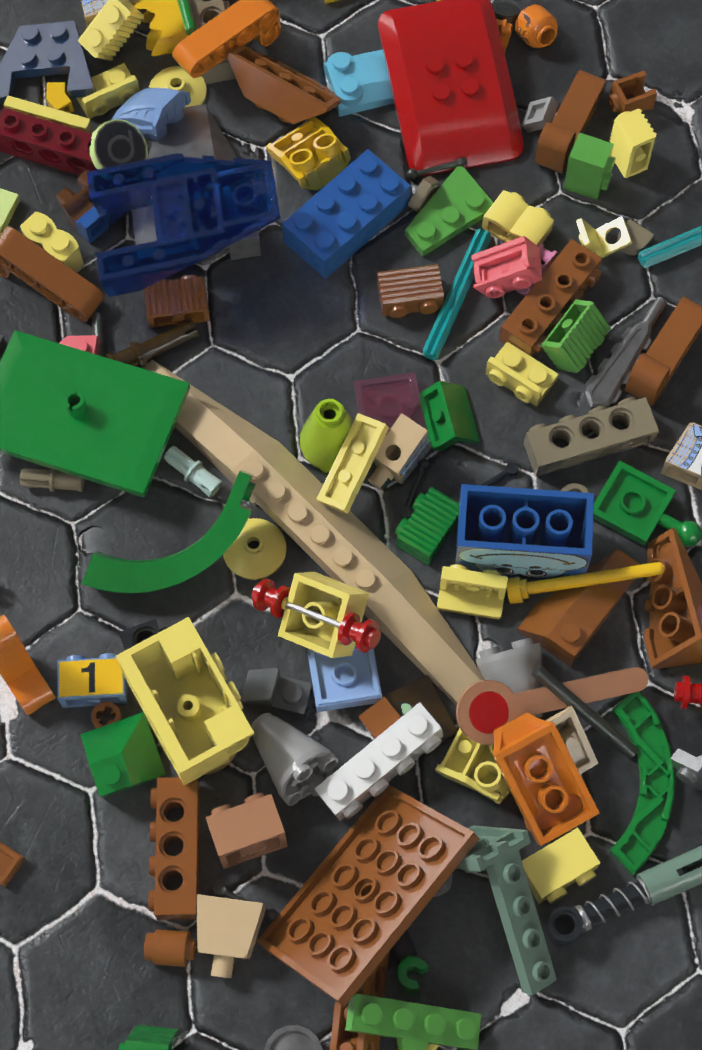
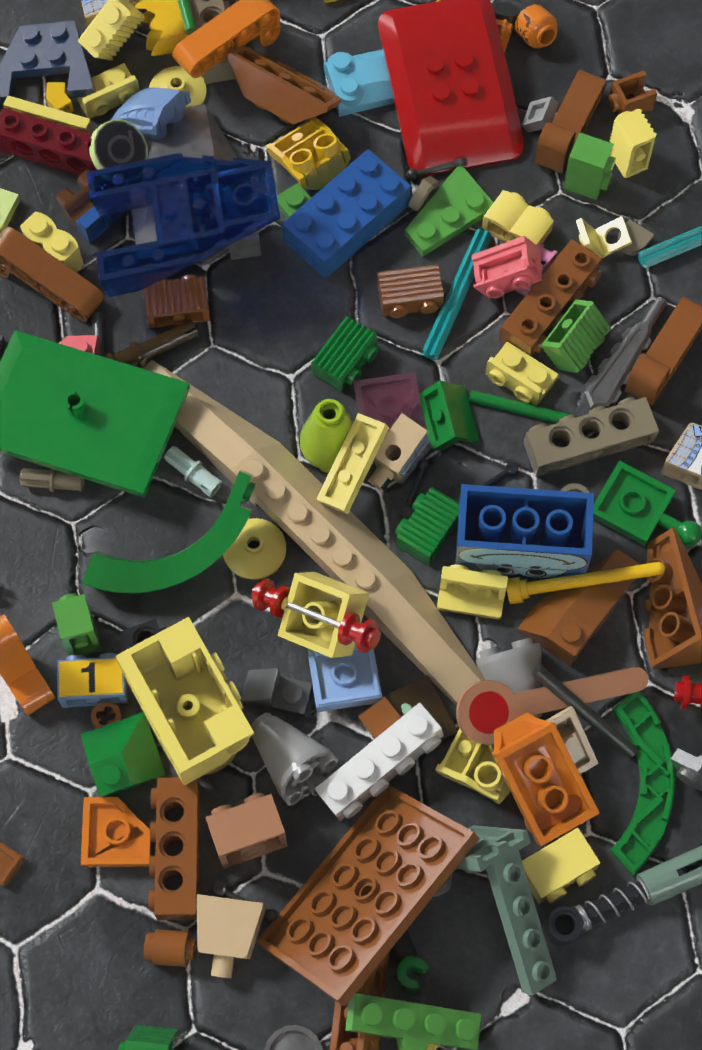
(76, 625): none -> bright green brick
(113, 835): none -> orange plate
(292, 200): none -> bright green plate
(345, 354): none -> green brick
(516, 407): none -> green bar

